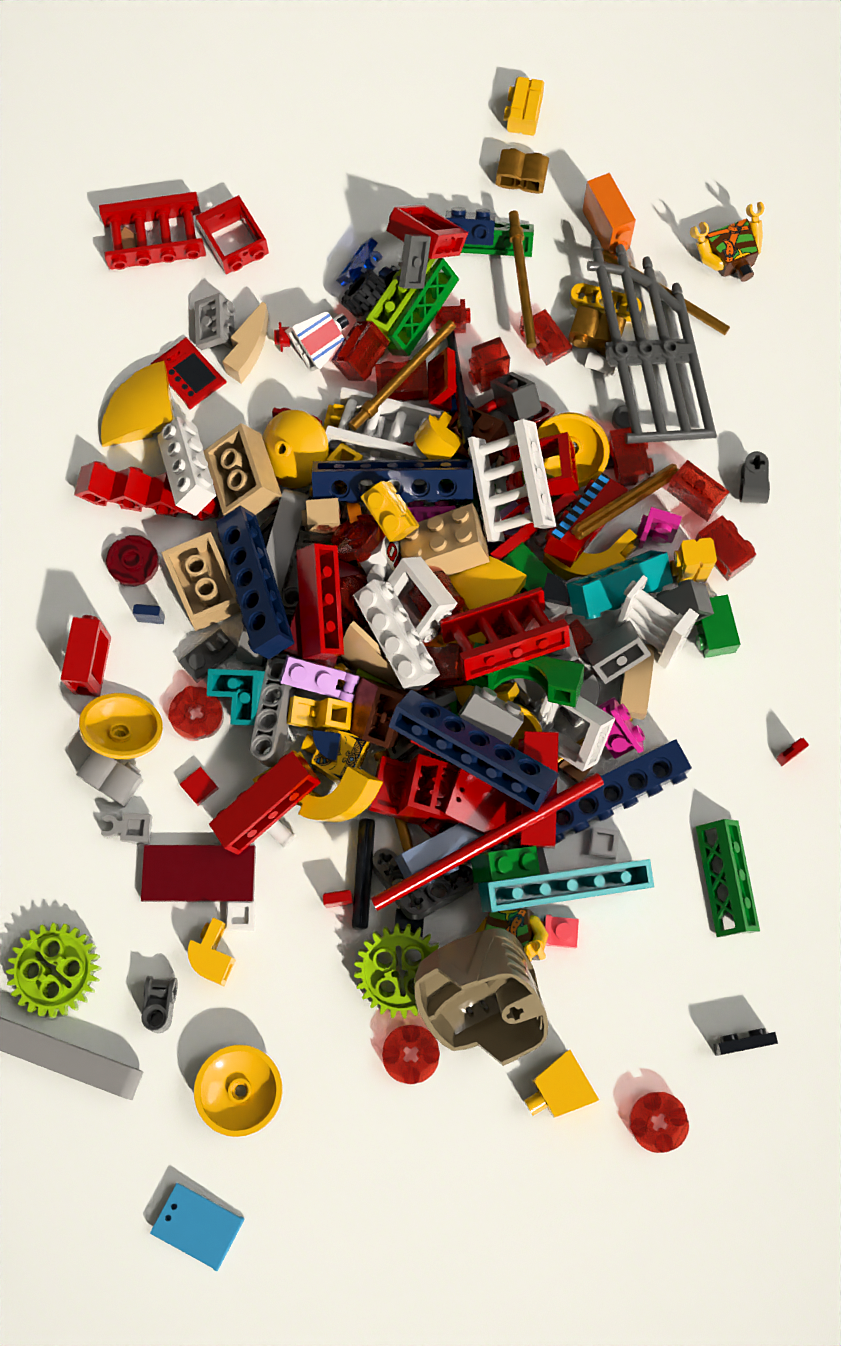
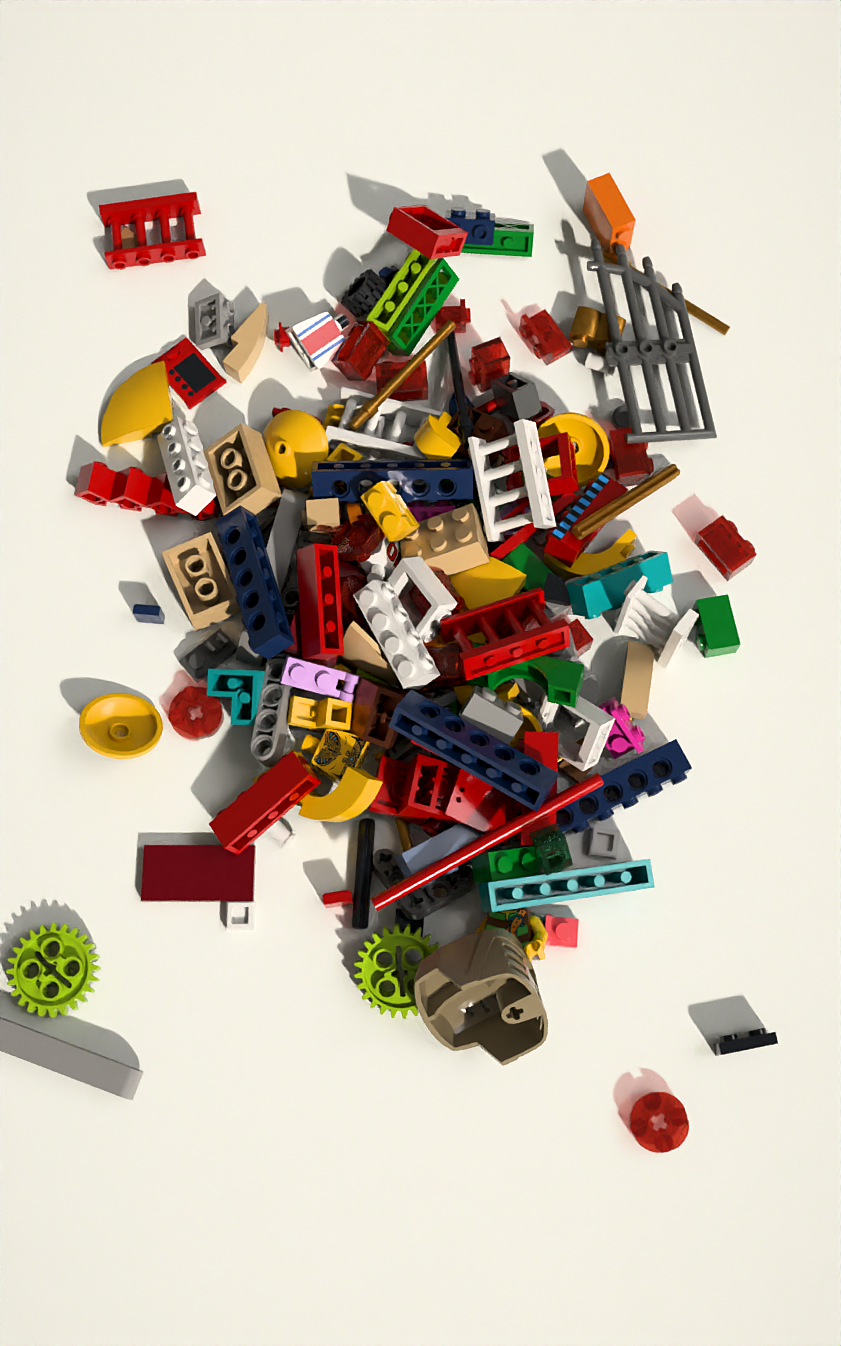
(86, 656): red window -> none
(111, 777): light grey brick -> none
(132, 560): dark red tile -> none
(132, 828): light grey plate -> none
(158, 1001): dark grey piece -> none
(197, 1226): dark azure container -> none
(199, 786): red tile -> none
(204, 957): yellow brick -> none
(217, 1085): yellow dish -> none
(223, 216): red window -> none
(327, 744): dark blue tile -> none
(361, 258): clear blue plate -> none
(410, 1071): clear red plate -> none
(414, 261): dark grey plate -> none
(442, 379): red bracket -> none
(516, 237): pearl gold bar -> none
(522, 170): pearl gold brick -> none
(525, 106): yellow brick -> none
(551, 849): none -> clear green brick
(561, 1088): yellow torso -> none
(590, 290): yellow beam -> none
(617, 652): light grey brick -> none
(659, 525): dark pink bracket -> none
(685, 596): dark grey brick -> none
(694, 560): yellow brick -> none
(697, 490): clear red brick -> none
(732, 247): torso -> none
(736, 875): green fence -> none
(755, 480): dark grey piece -> none
(793, 751): red tile -> none

